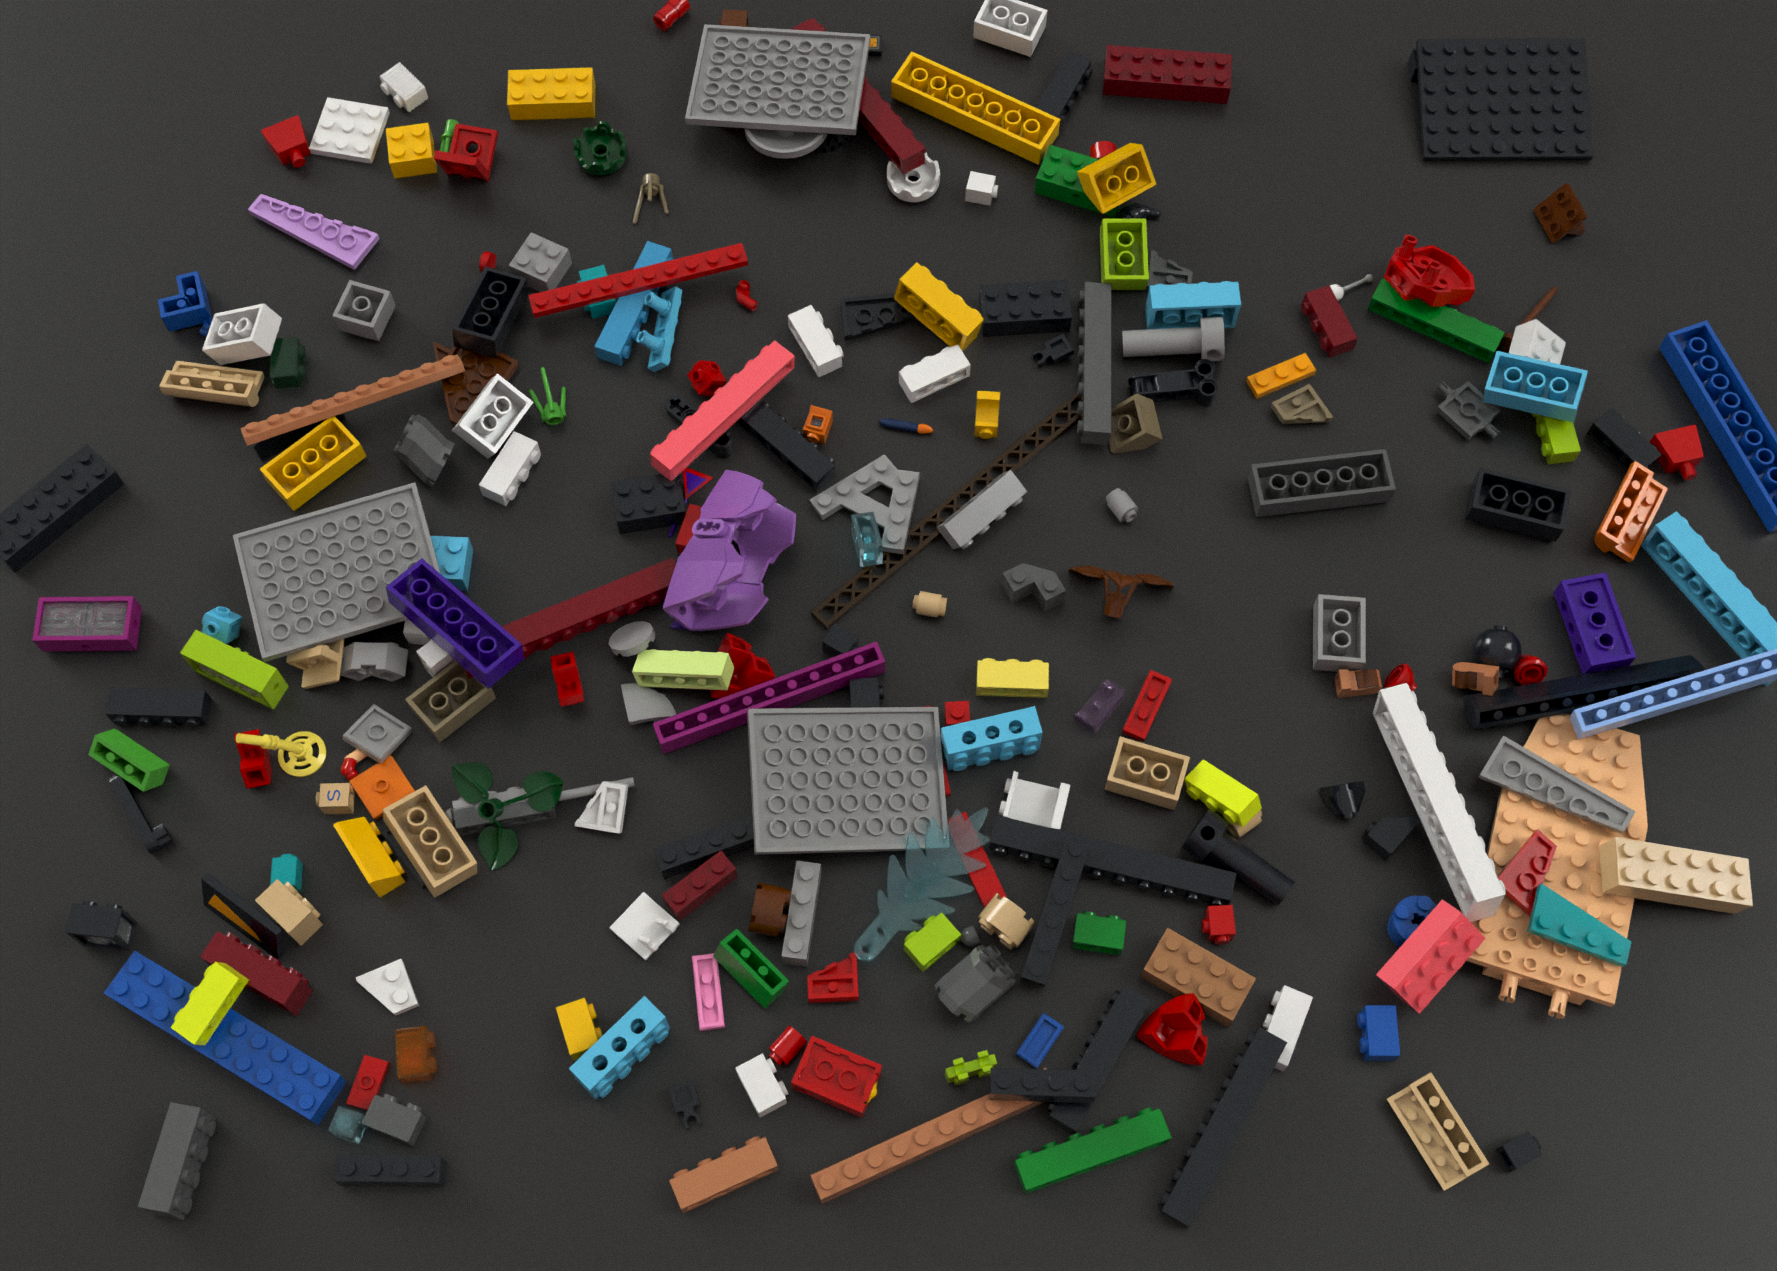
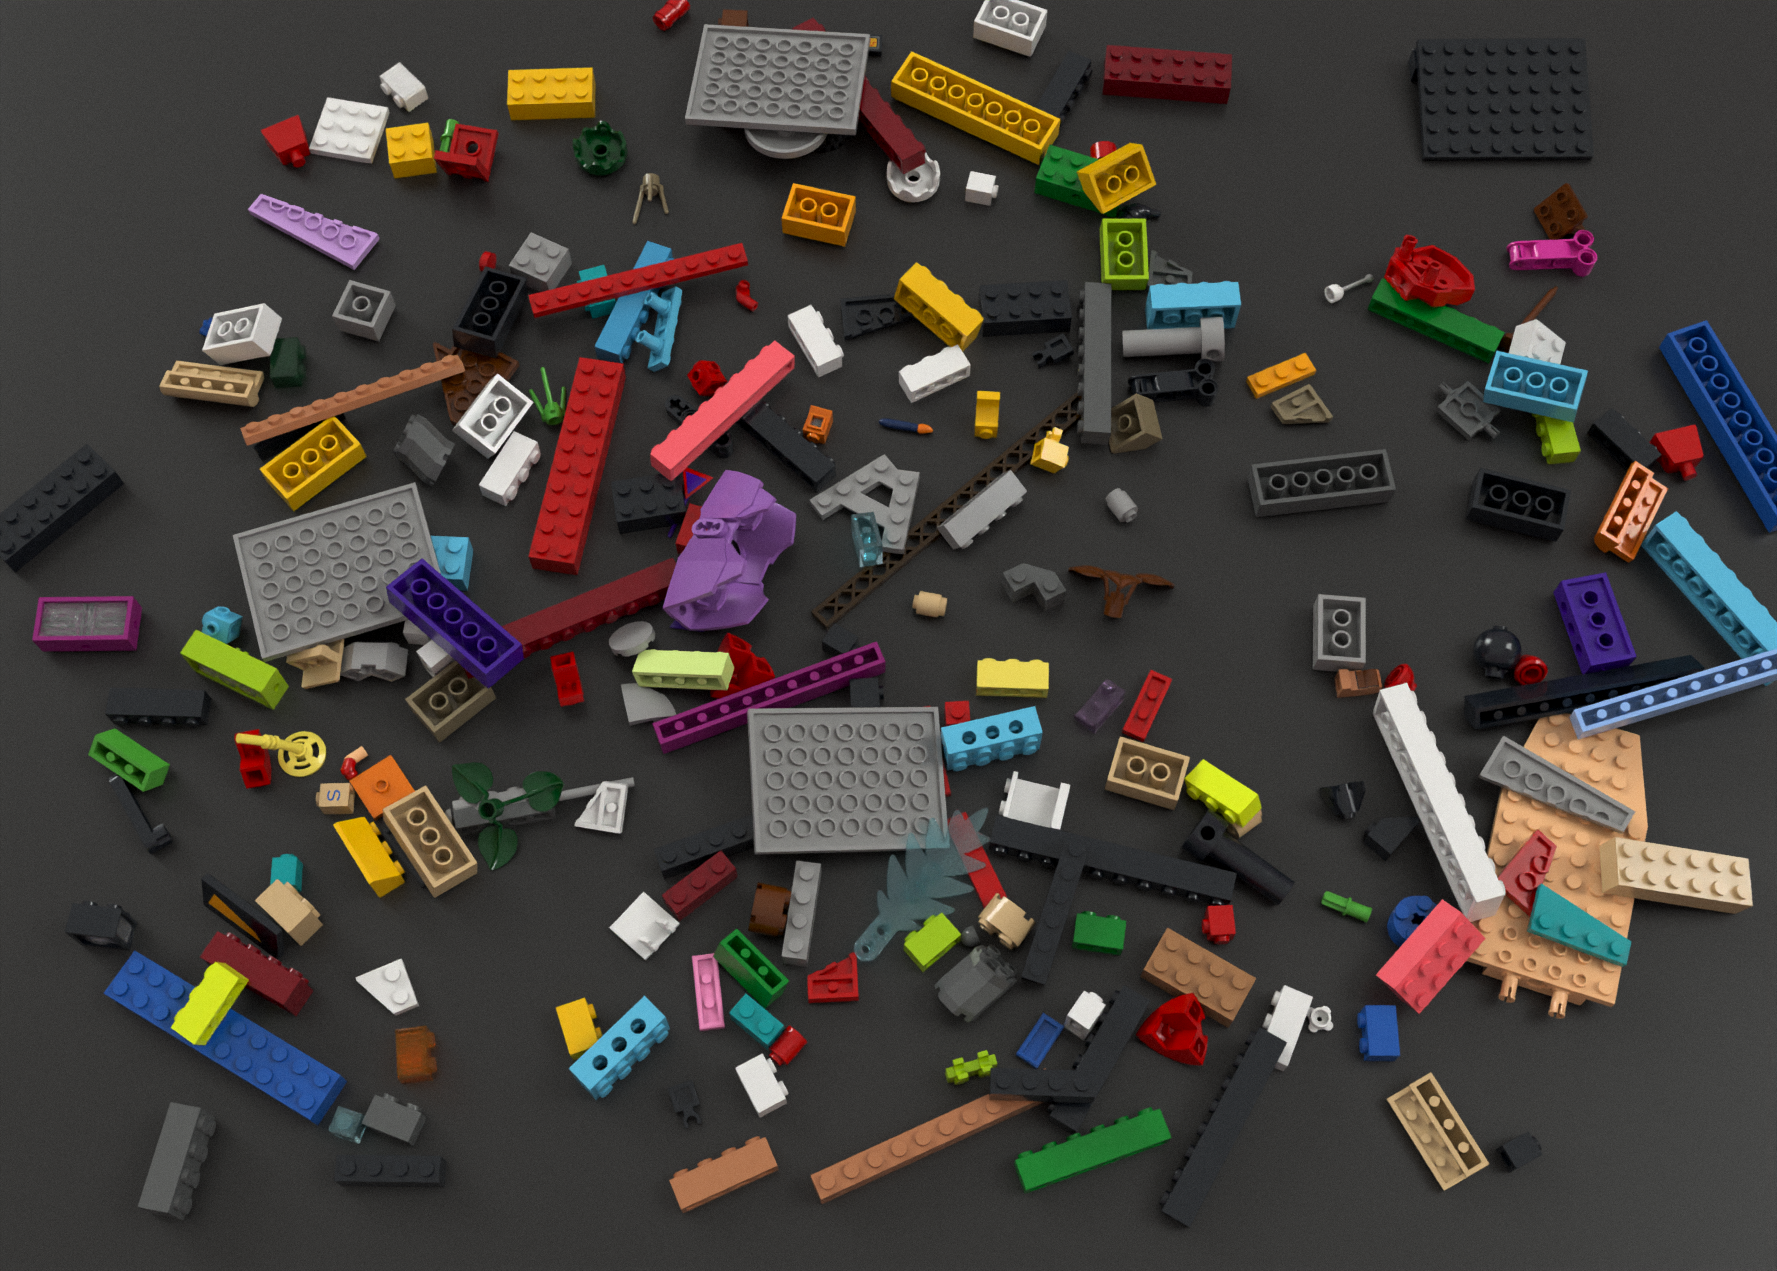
(187, 307): blue brick -> none
(367, 1082): red plate -> none
(377, 733): light grey tile -> none
(577, 466): none -> red brick
(756, 1021): none -> teal brick
(818, 214): none -> light orange brick
(837, 1077): red piece -> none
(1049, 453): none -> yellow brick
(1084, 1014): none -> white brick
(1324, 1013): none -> white plate
(1328, 321): dark red brick -> none
(1346, 906): none -> bright green axle
(1475, 677): nougat leg -> none
(1555, 254): none -> dark pink piece

